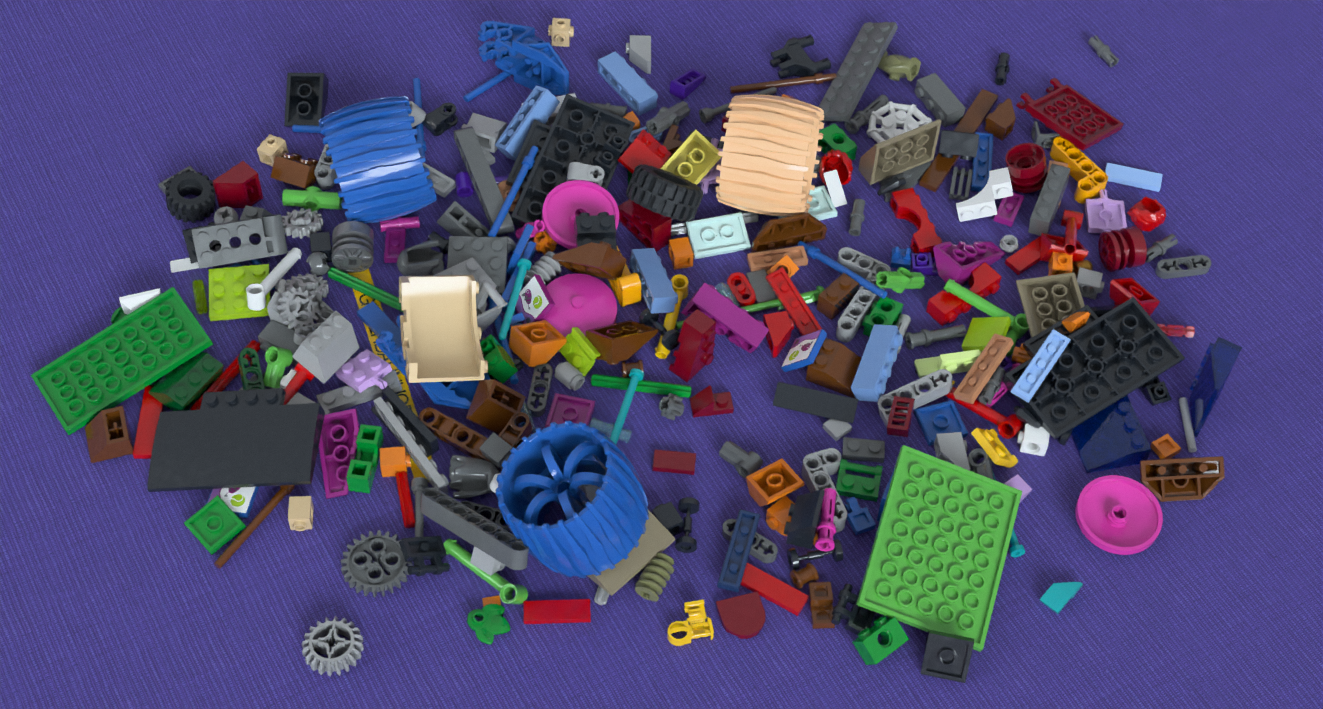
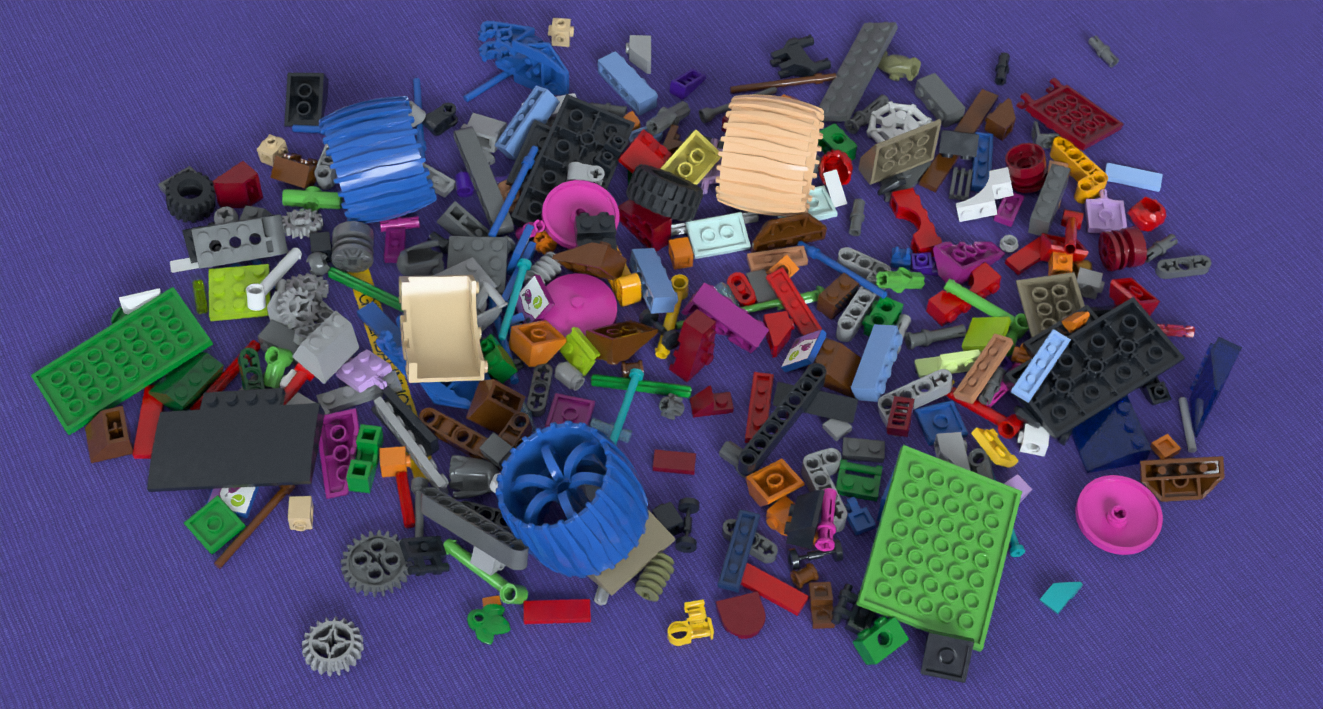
(759, 403): none -> red tile
(778, 426): none -> black beam

